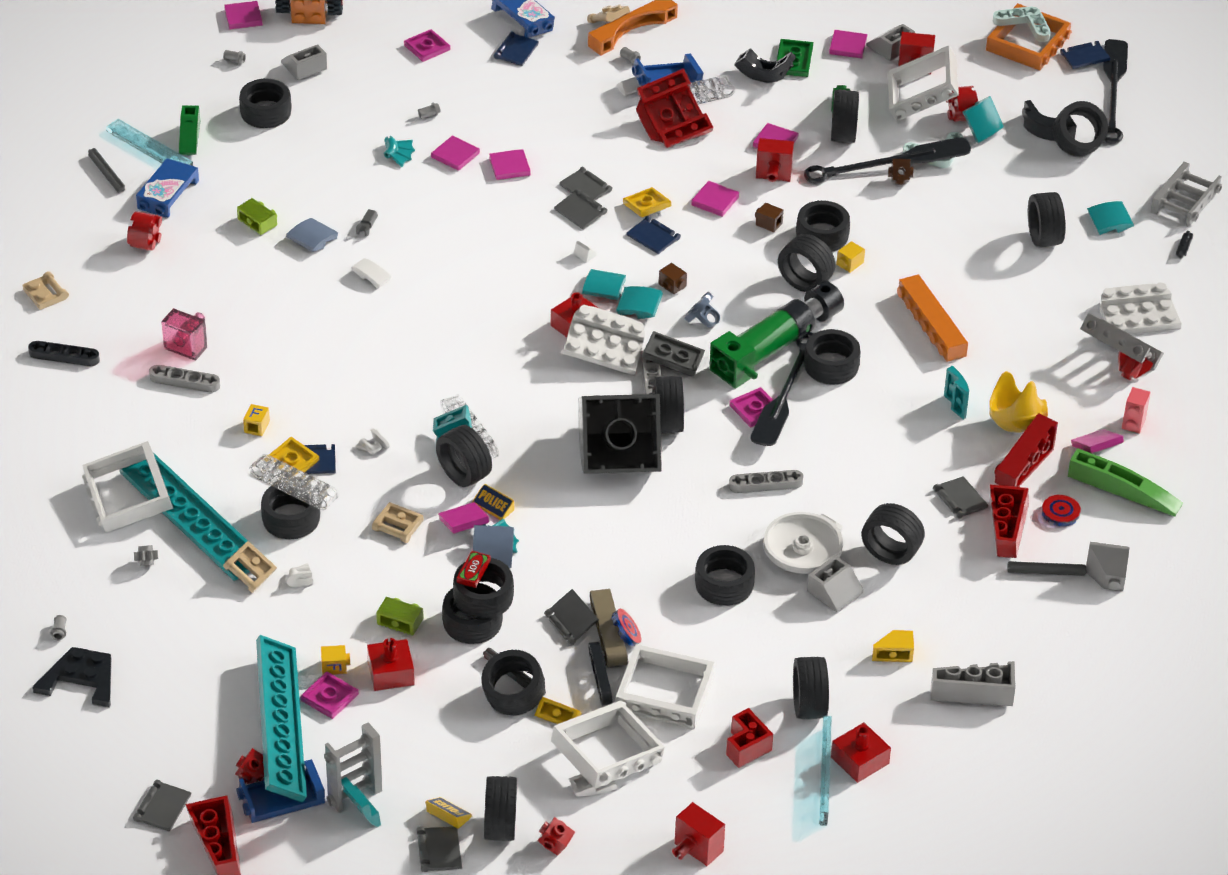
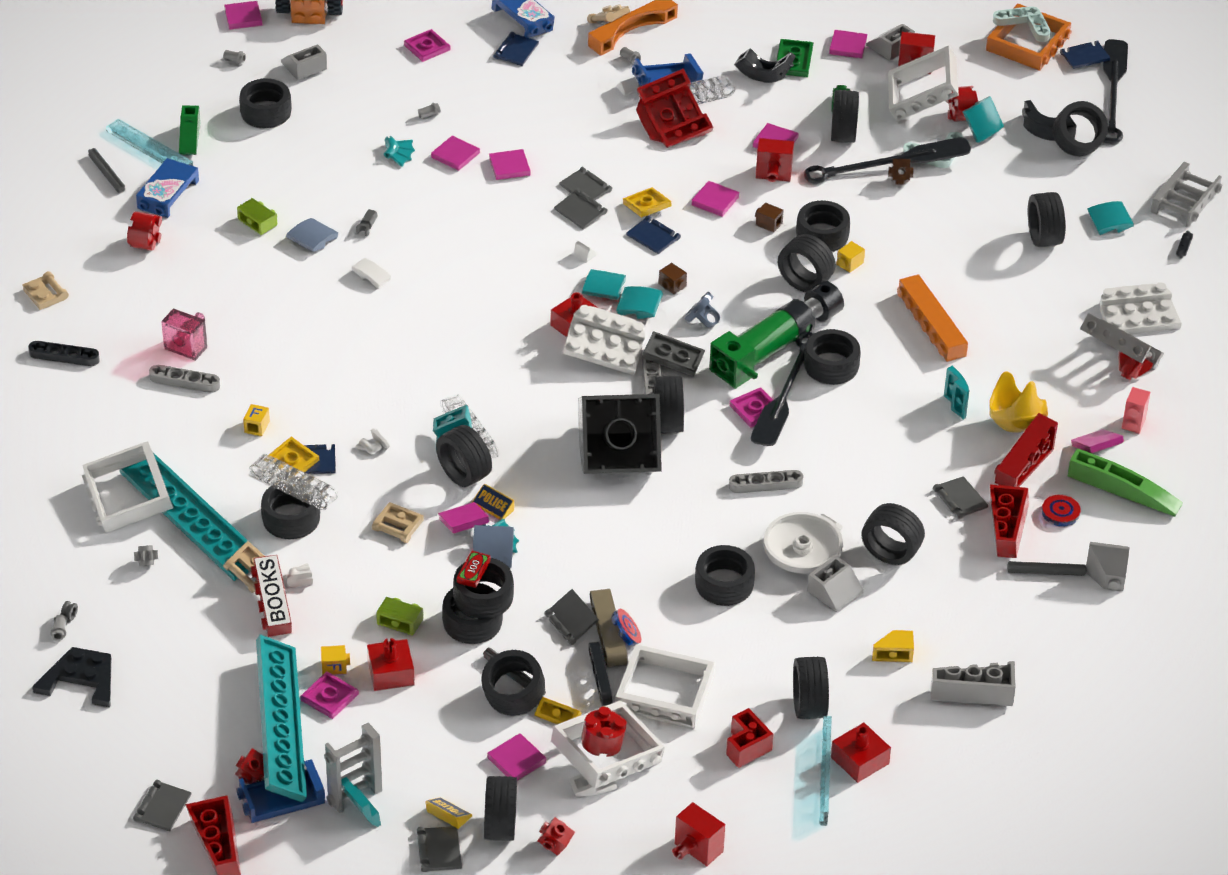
(69, 610): none -> dark grey bush
(272, 595): none -> brick
(516, 757): none -> dark pink tile
(603, 732): none -> red brick

